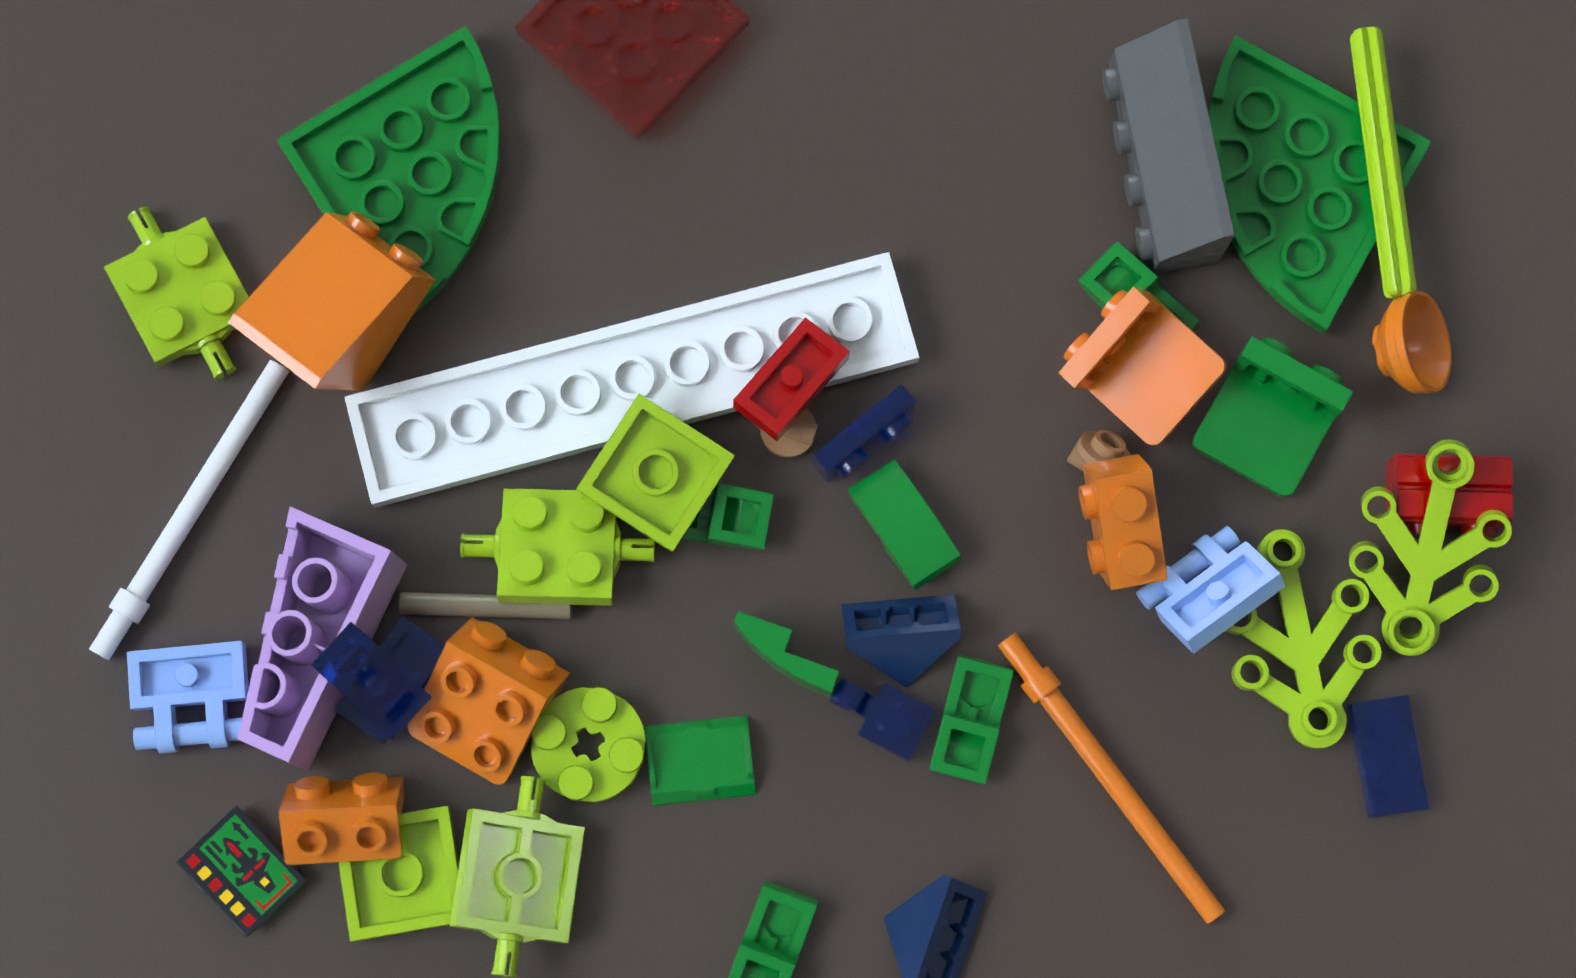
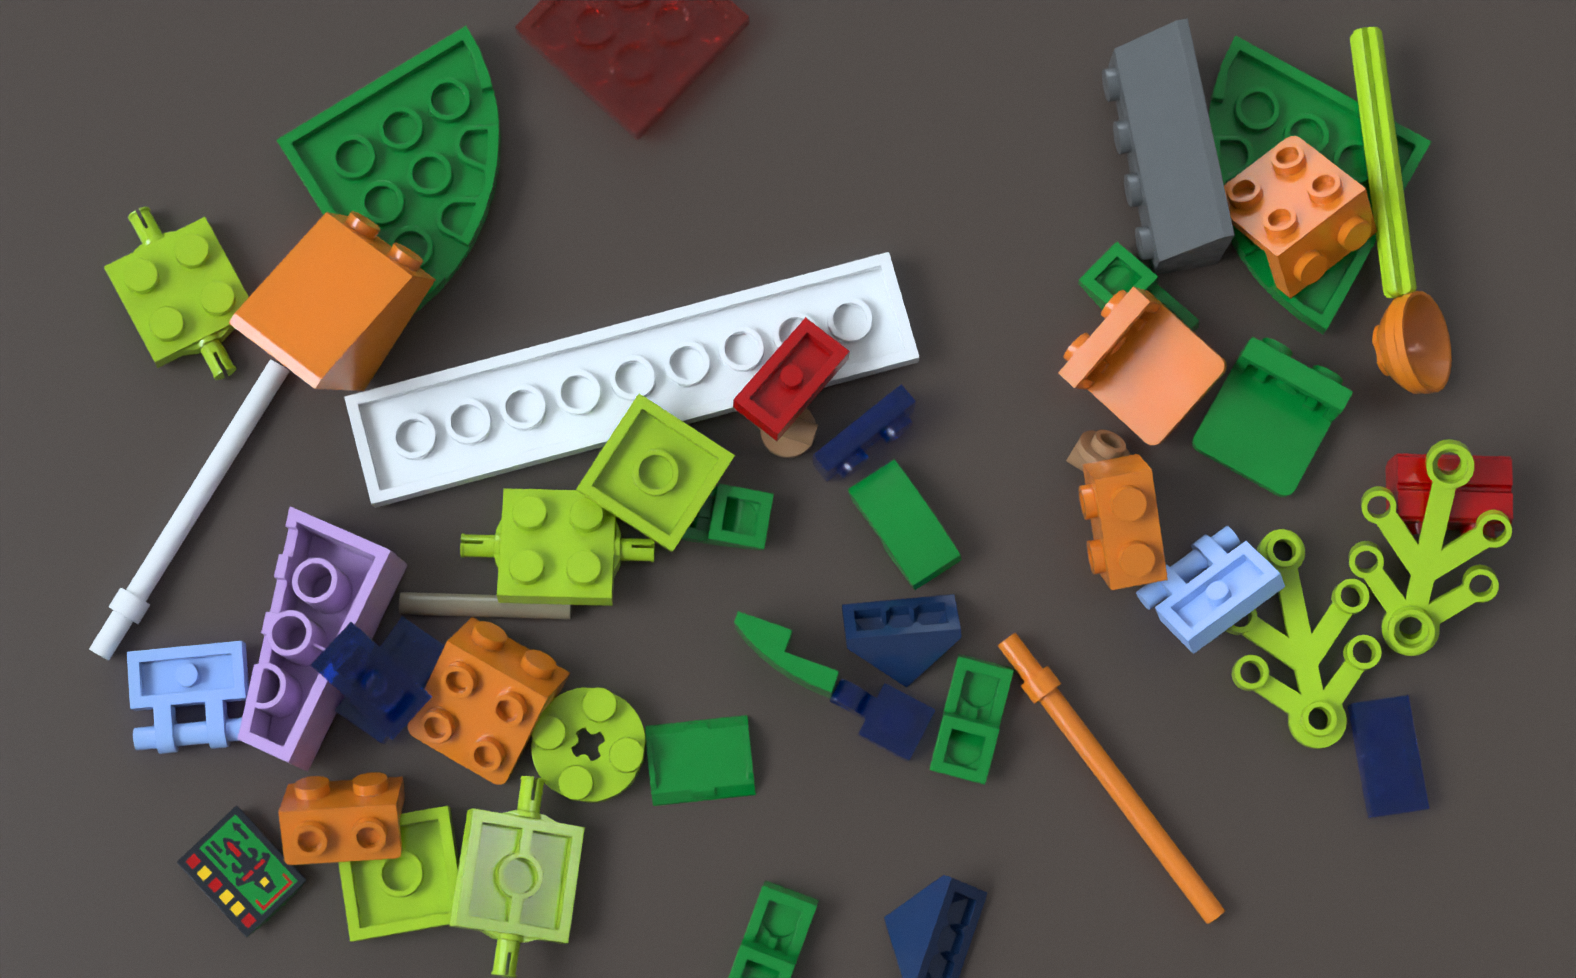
(1299, 212): none -> orange bracket

